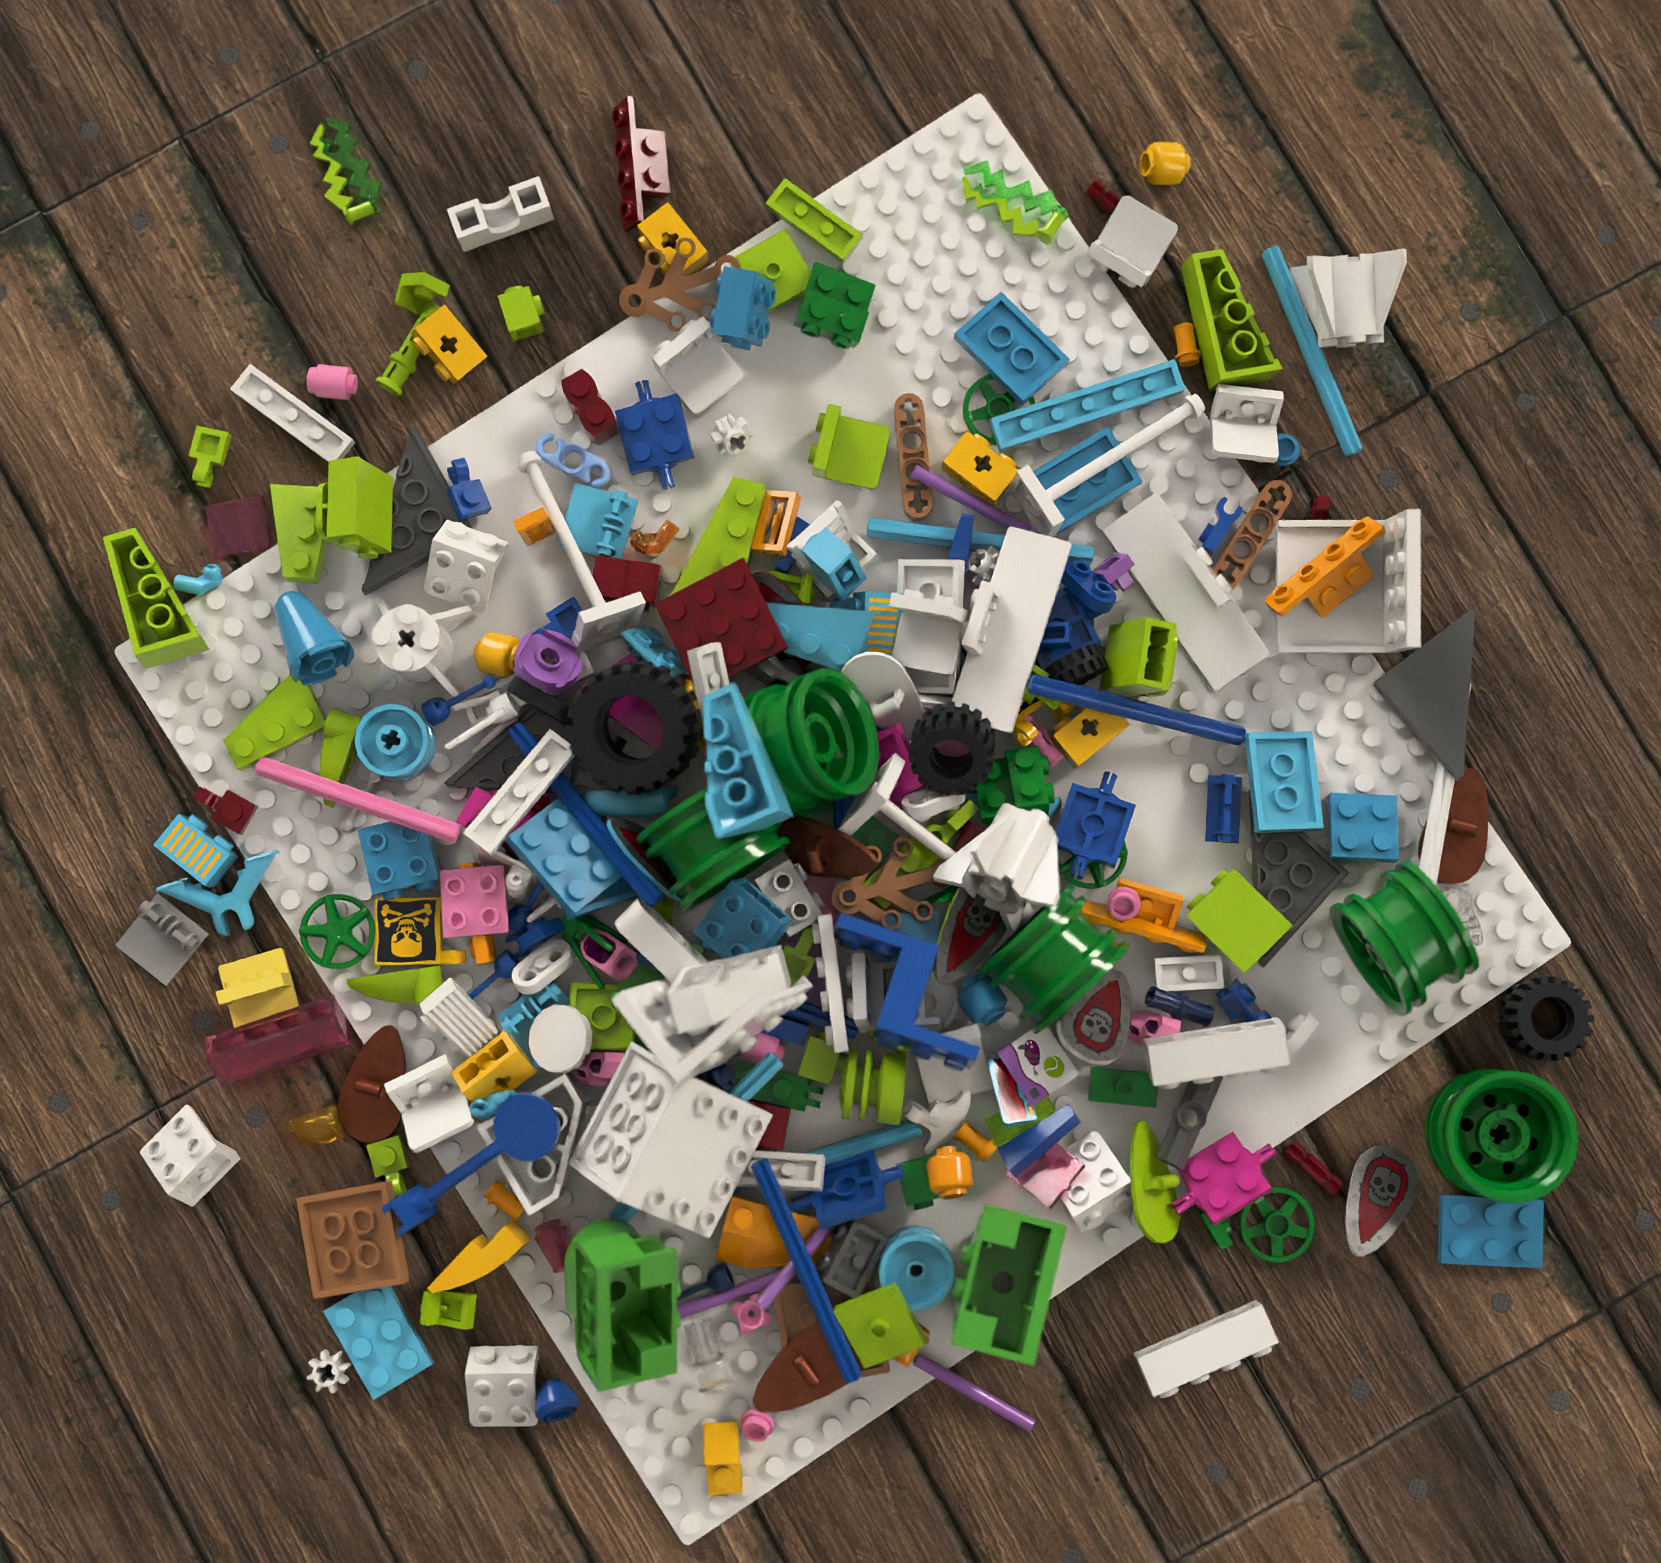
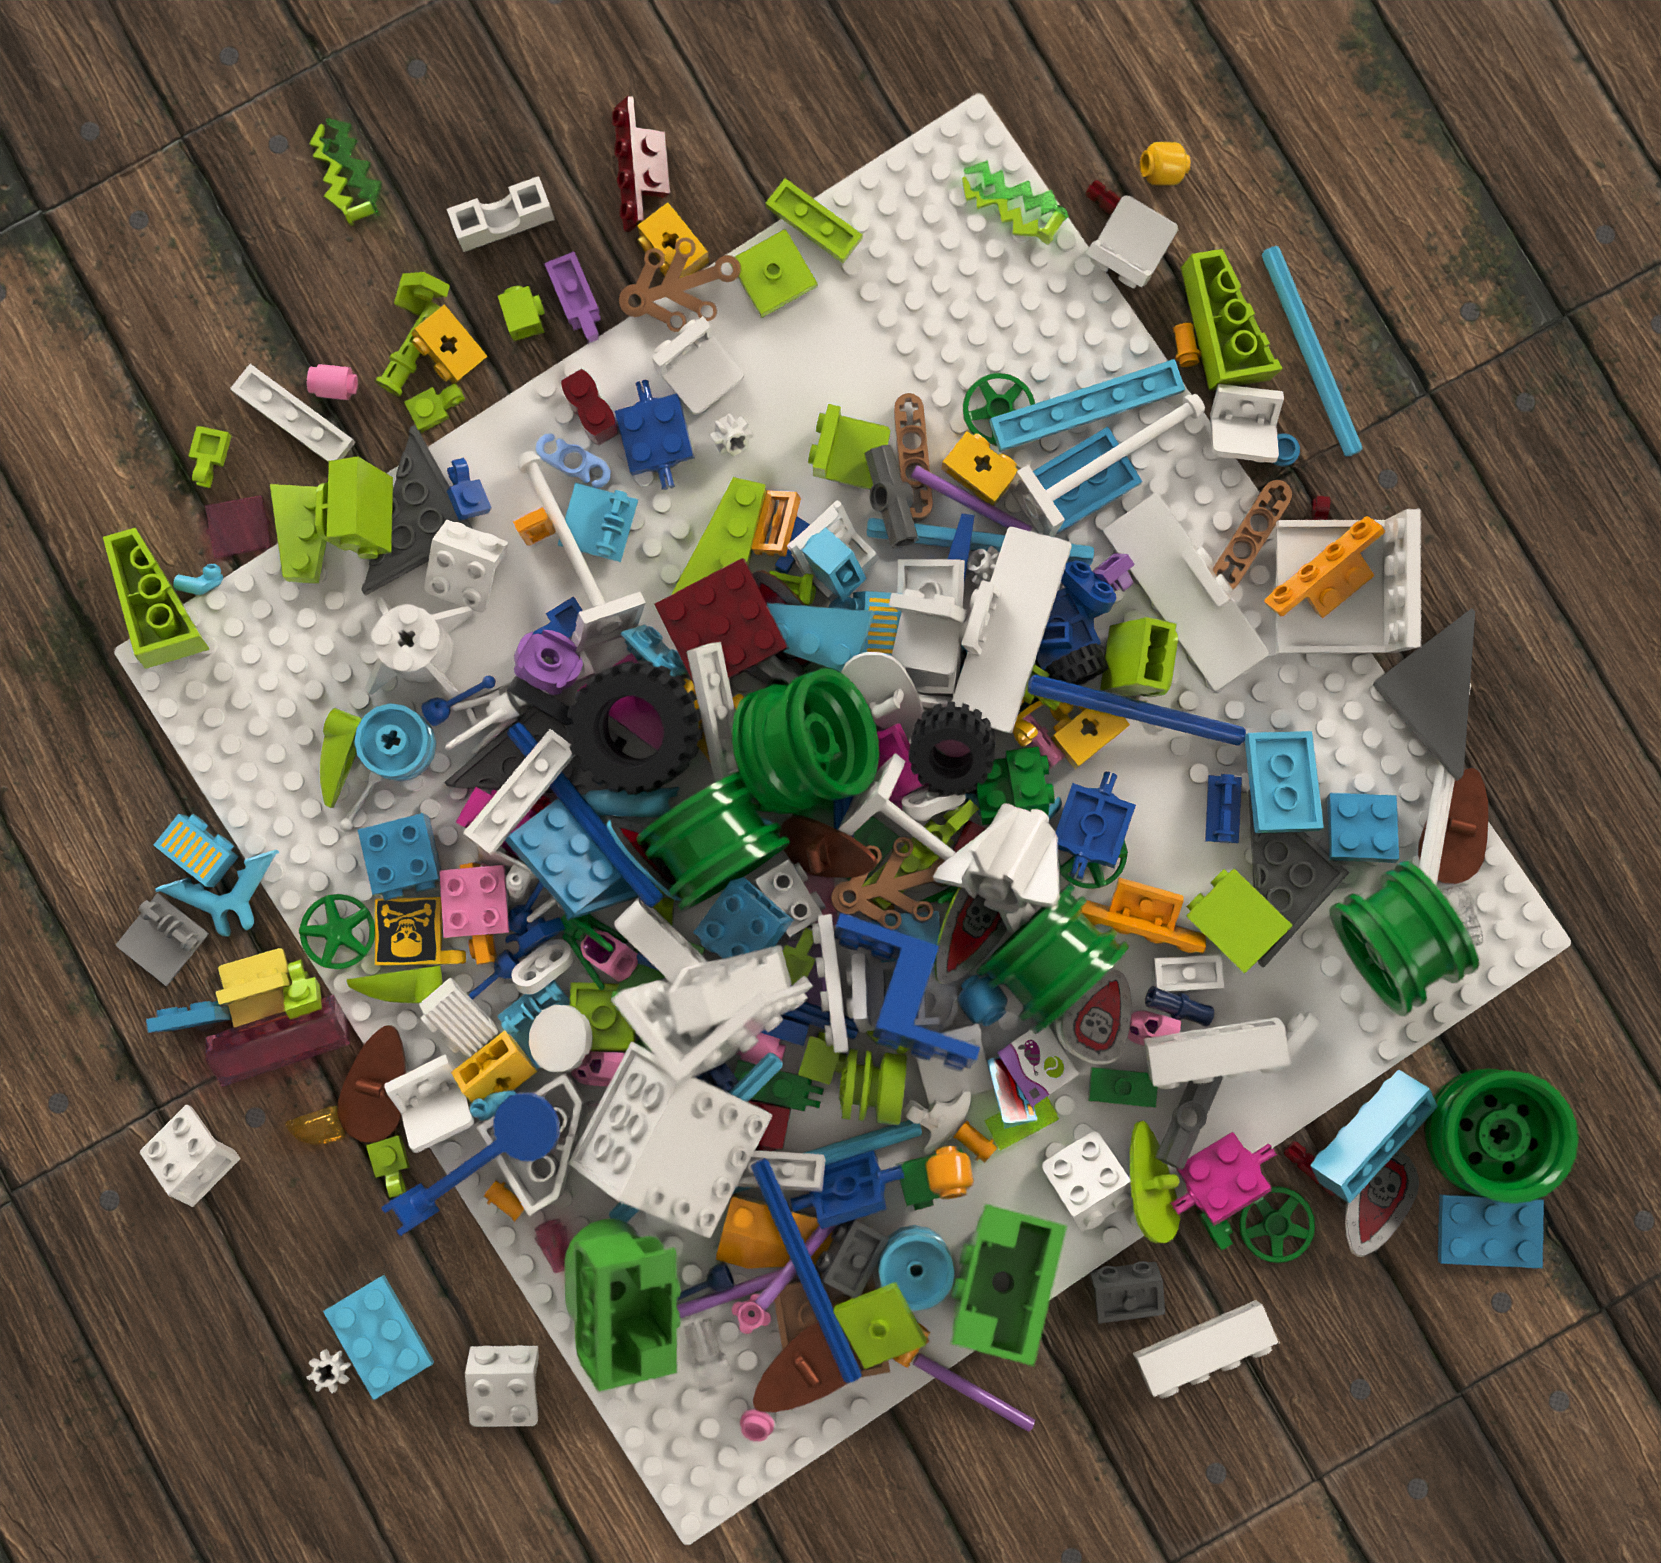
(180, 1018): none -> dark azure plate
(230, 810): dark red plate -> none
(276, 723): lime wing -> none
(303, 994): none -> lime plate
(310, 640): dark azure cone -> none
(352, 1240): medium nougat plate -> none
(358, 799): bright pink axle -> none
(430, 408): none -> lime plate
(448, 1309): lime bracket -> none
(482, 1257): yellow slope -> none
(496, 654): yellow head -> none
(555, 1401): blue cone -> none
(574, 294): none -> medium lavender hinge
(625, 577): dark red brick -> none
(654, 542): clear orange arm -> none
(722, 1457): yellow slope -> none
(741, 778): medium azure wedge -> none
(742, 308): dark azure brick -> none
(834, 306): green plate -> none
(891, 496): none -> dark grey piece
(1011, 348): dark azure plate -> none
(1037, 1140): blue piece -> none
(1050, 1175): clear pink piece -> none
(1123, 903): bright pink plate -> none
(1128, 1292): none -> dark grey bracket
(1214, 534): blue plate -> none
(1240, 1001): blue hinge -> none
(1349, 295): white brick -> none
(1373, 1135): none -> medium azure brick
(1572, 1014): black tyre -> none

